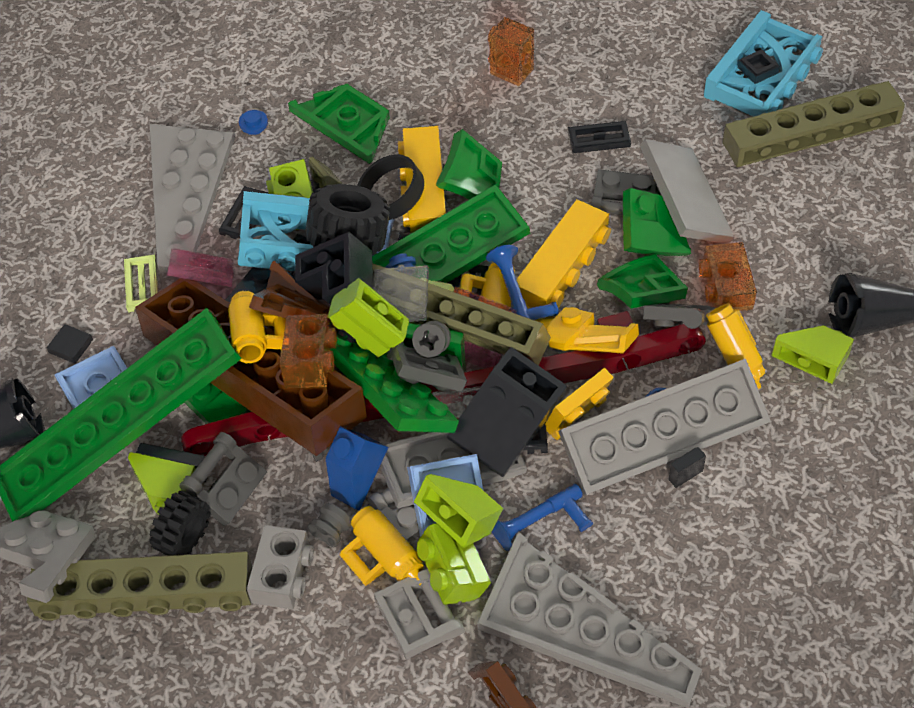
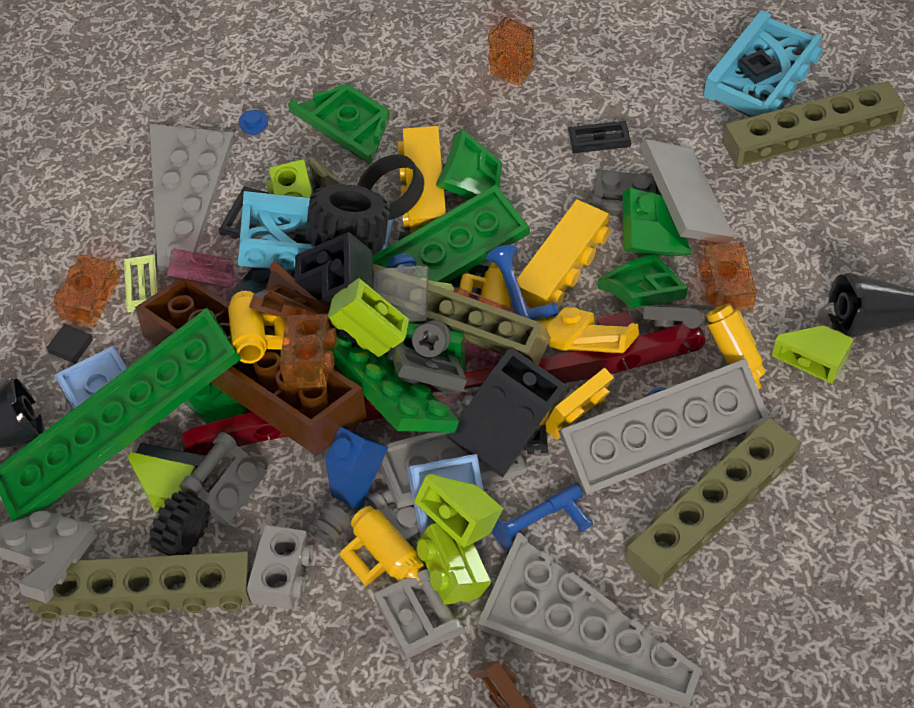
(86, 290): none -> clear orange brick
(659, 563): none -> olive brick
(687, 467): black tile -> none

